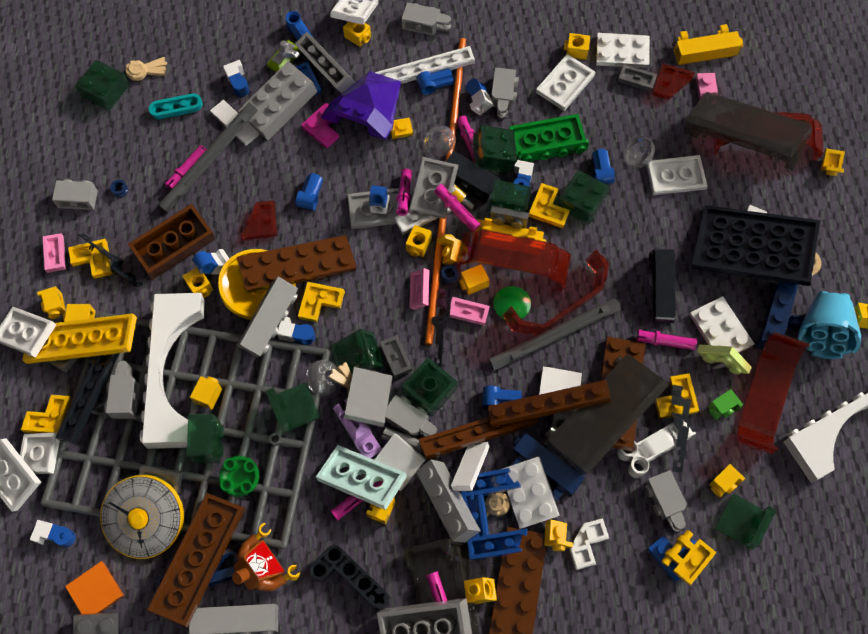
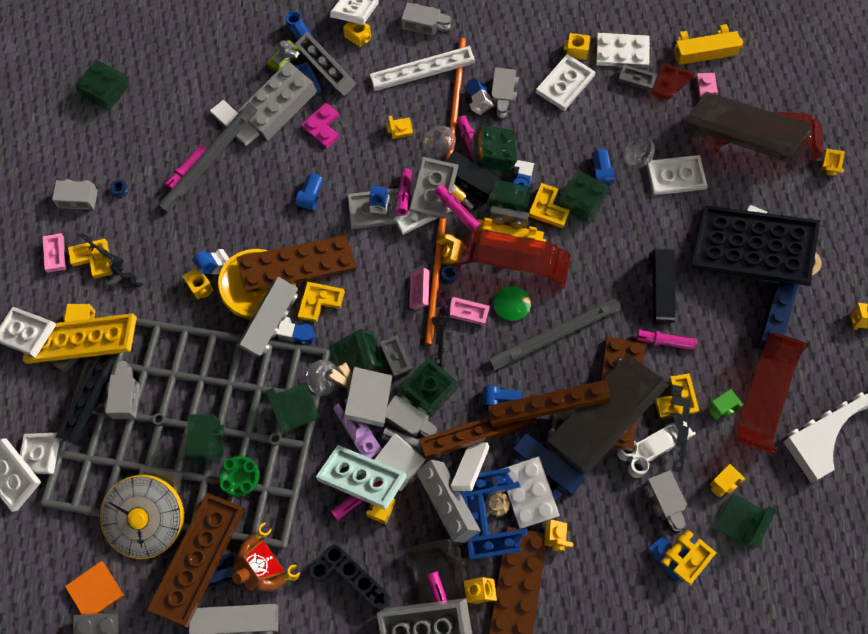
(50, 420): yellow plate -> none
(52, 302): yellow brick -> none
(52, 532): leg -> none
(137, 70): tan piece -> none
(167, 106): teal plate -> none
(171, 241): reddish brown brick -> none
(171, 317): white arch -> none
(206, 392): yellow brick -> none
(234, 74): leg -> none
(261, 222): clear red wing -> none
(368, 102): dark purple wedge -> none
(418, 234): yellow brick -> none
(430, 82): blue piece -> none
(474, 279): yellow brick -> none
(549, 138): green bracket -> none
(558, 379): white tile -> none
(588, 534): white tile -> none
(599, 266): clear red windscreen -> none
(721, 326): white plate -> none
(726, 355): yellowish green plate -> none
(795, 322): dark blue bush -> none
(831, 326): medium azure cone -> none

